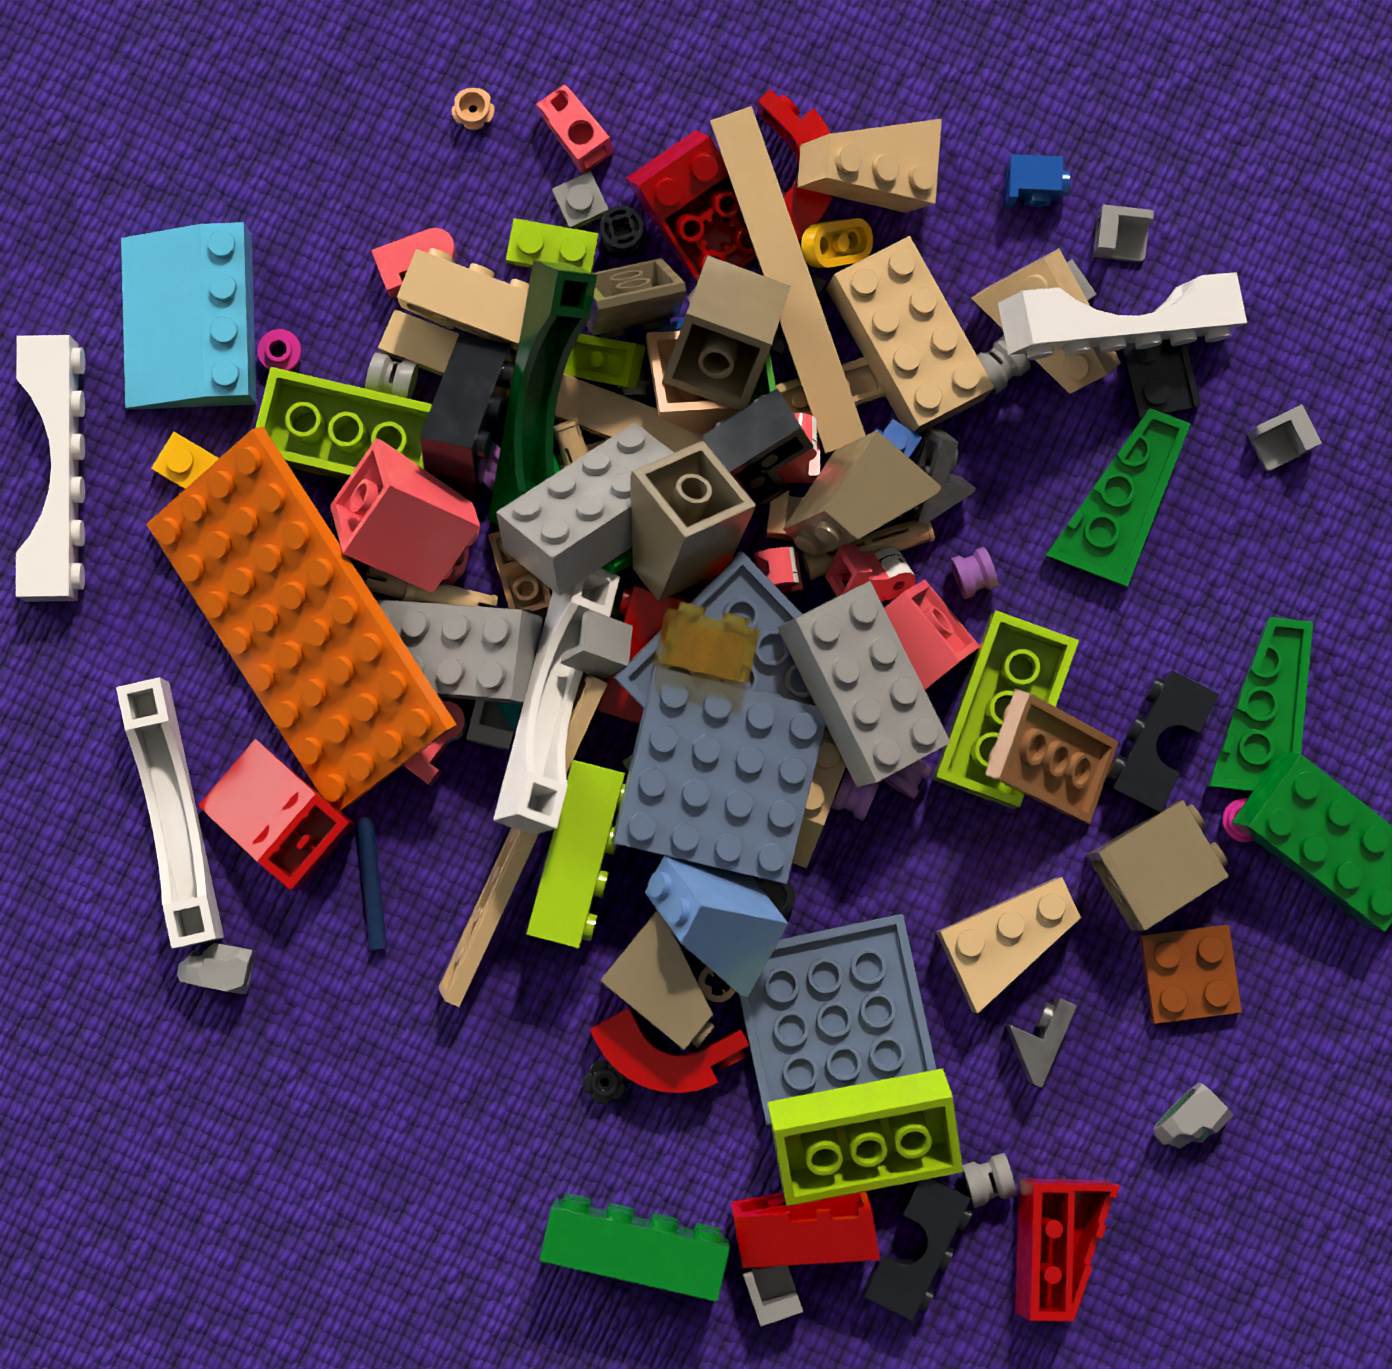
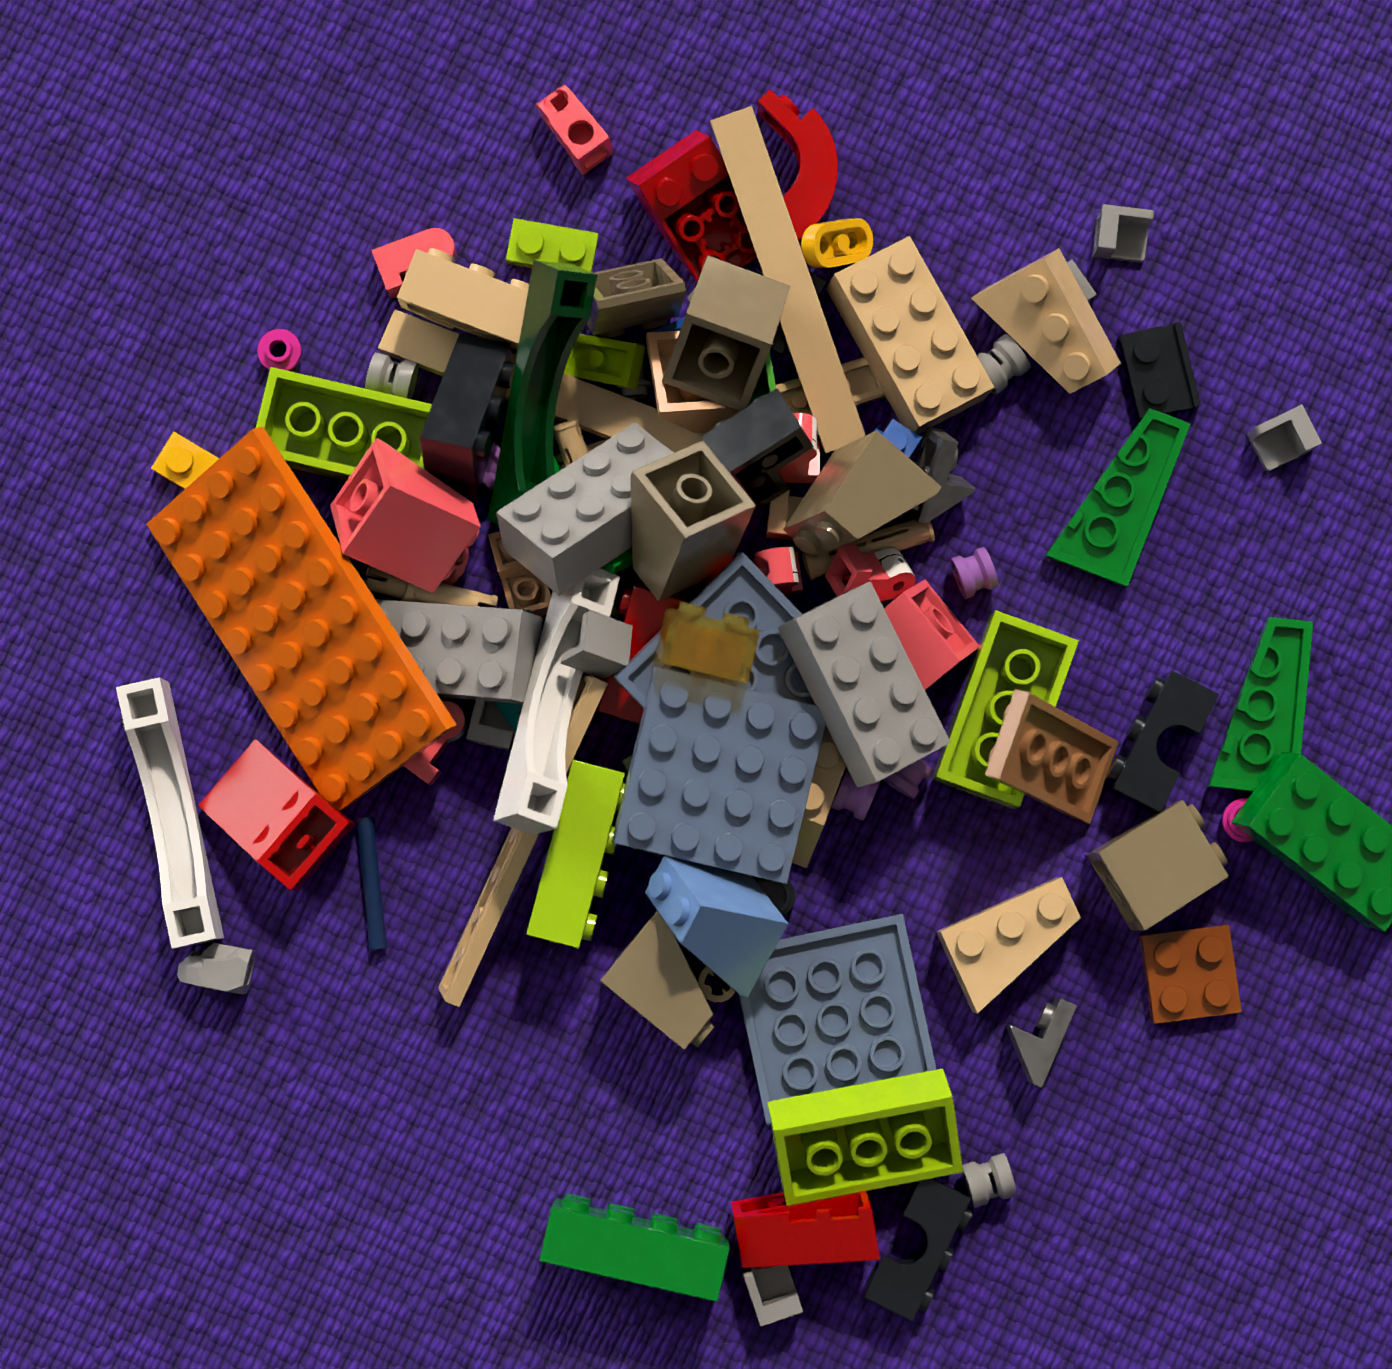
(49, 557): white arch -> none
(189, 317): medium azure slope -> none
(470, 97): light nougat plate -> none
(580, 201): light grey plate -> none
(592, 1082): black plate -> none
(620, 240): black wheel -> none
(659, 1070): red arch -> none
(876, 166): tan wedge -> none
(1035, 180): blue brick -> none
(1053, 320): white arch -> none
(1056, 1243): red wedge -> none
(1192, 1118): light grey rock -> none

